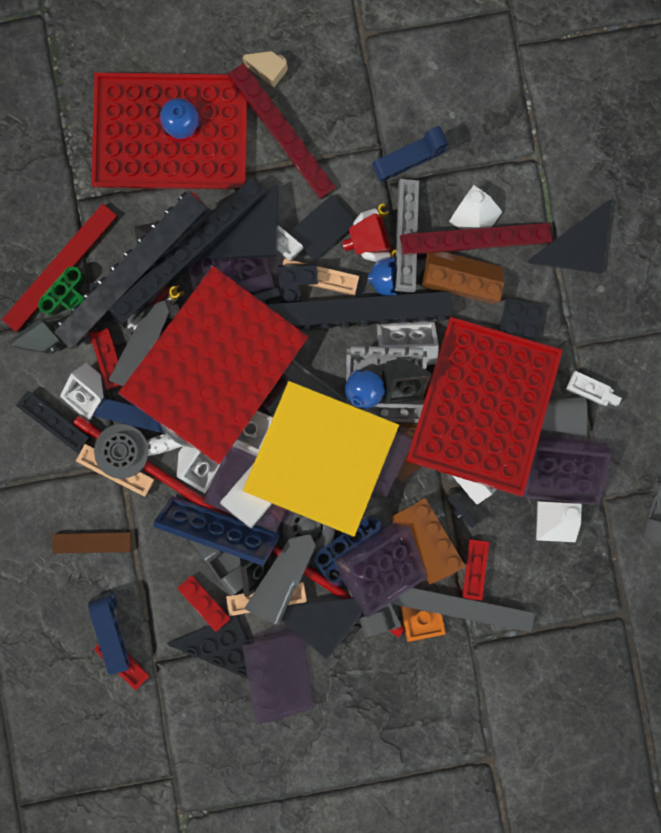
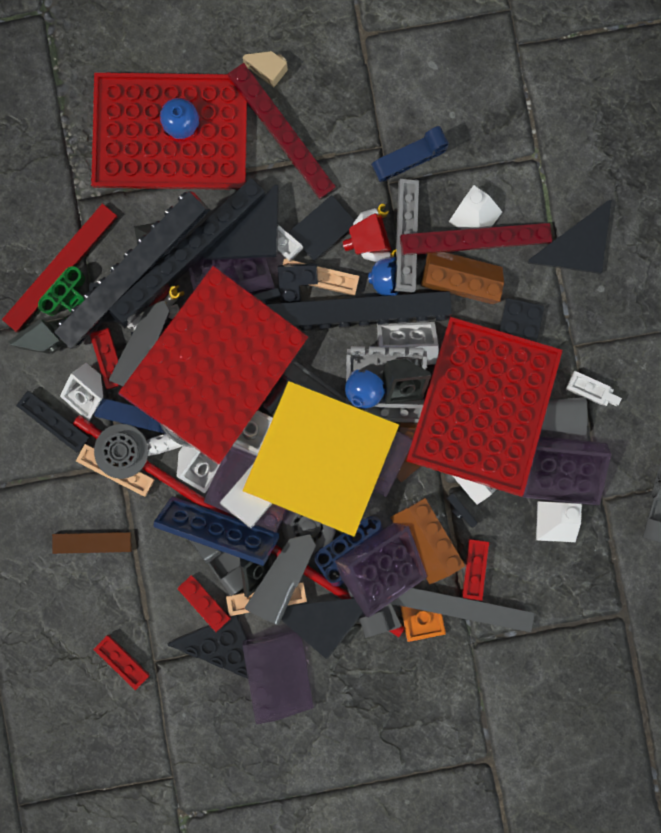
(108, 633): dark blue beam -> none

